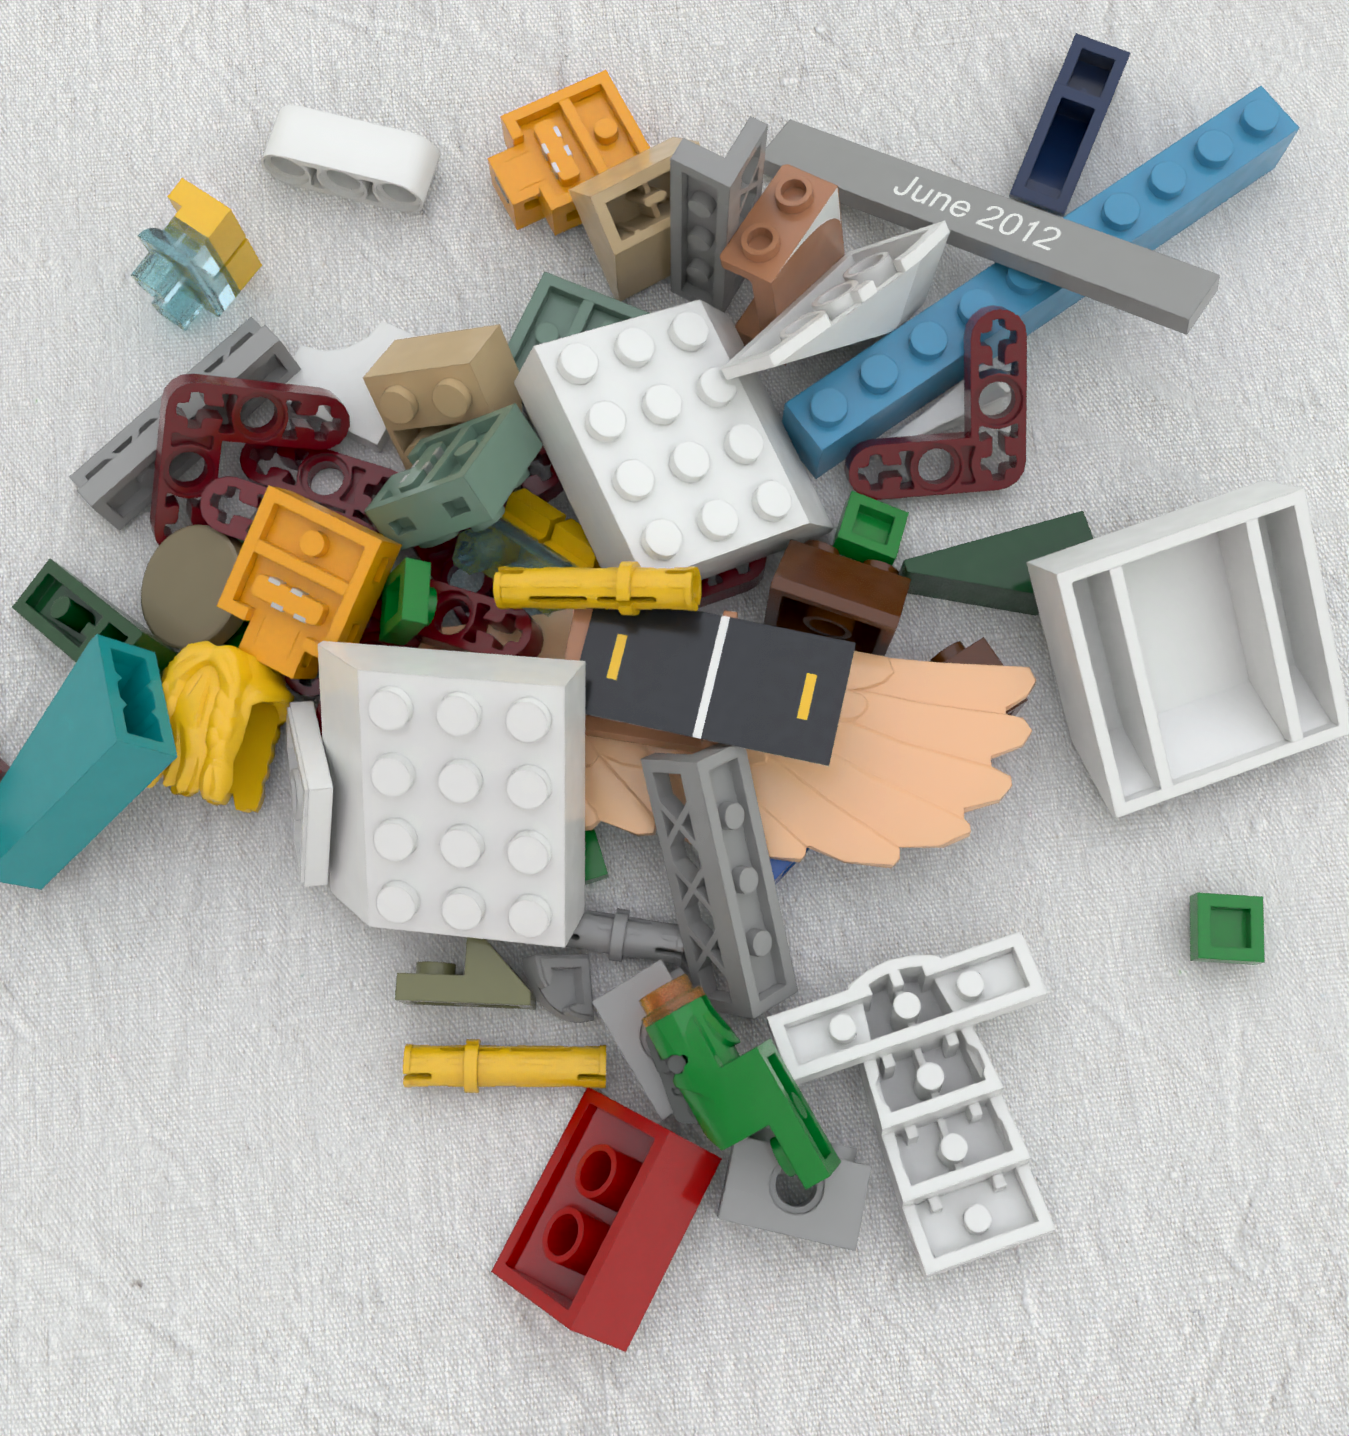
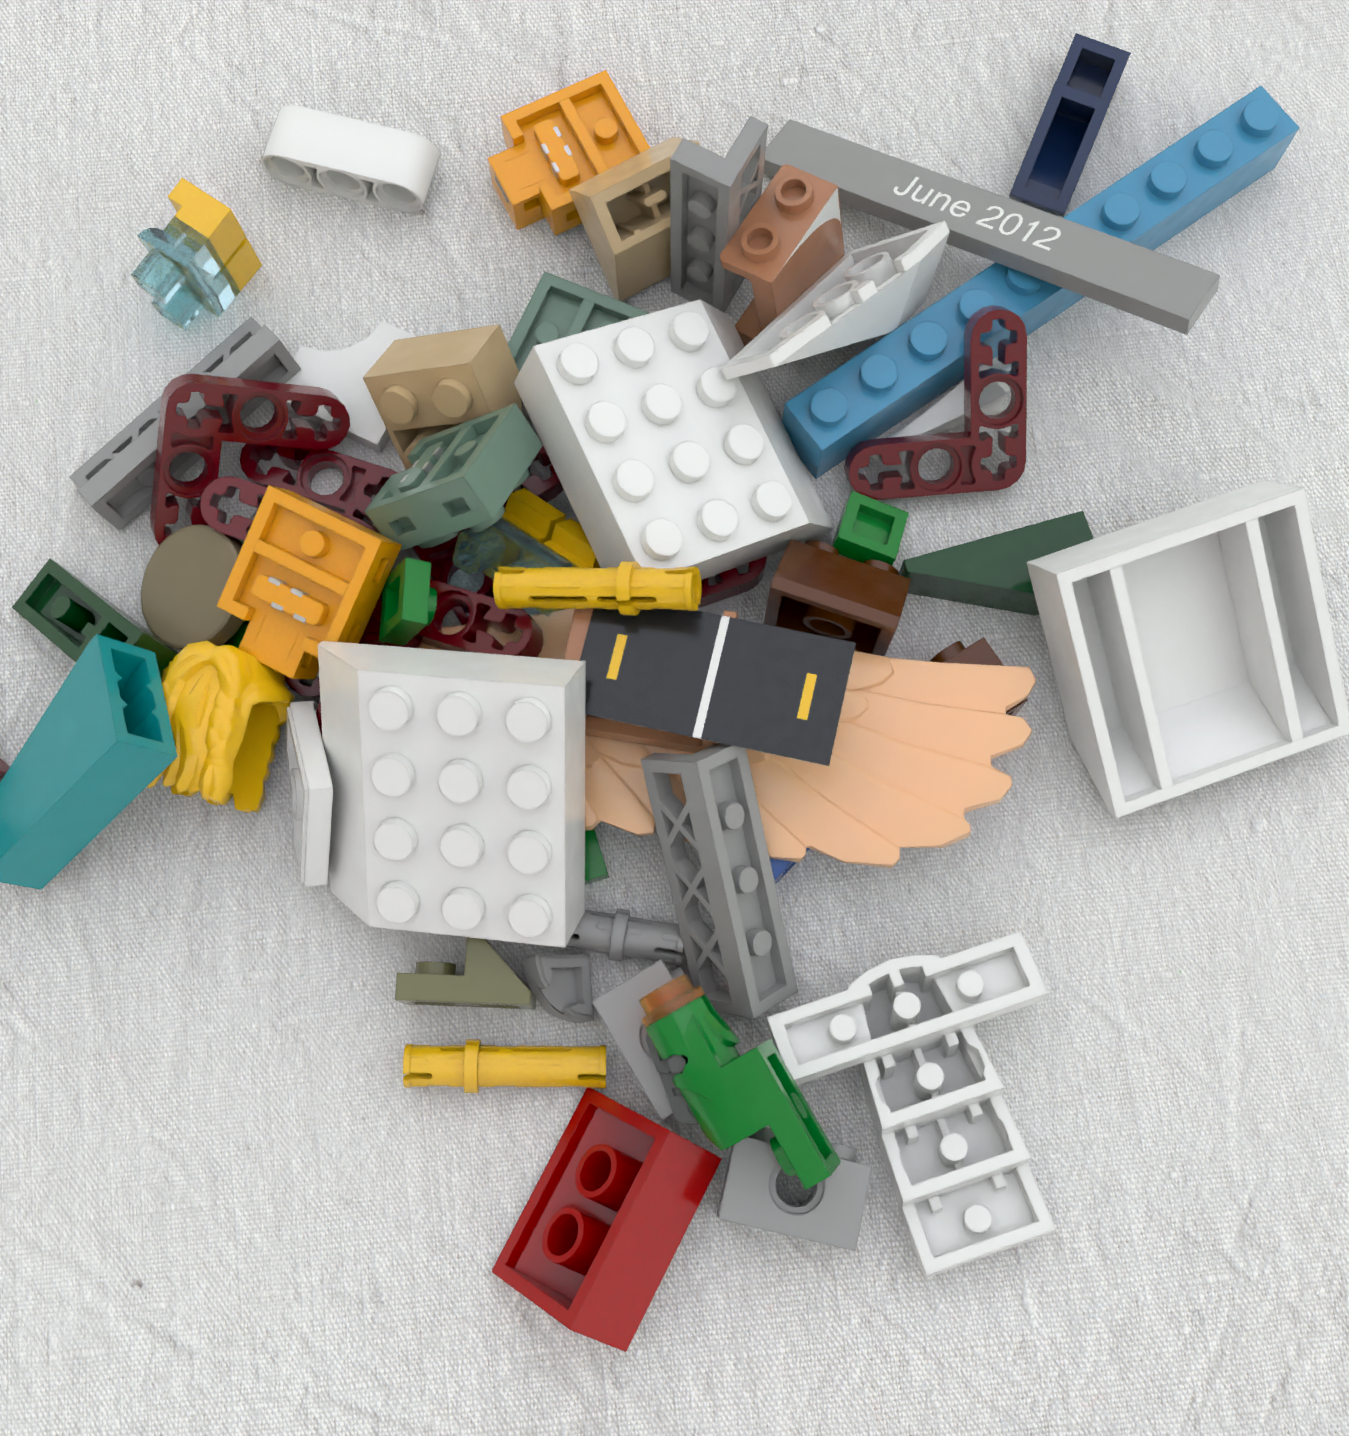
(1227, 928): green plate -> none

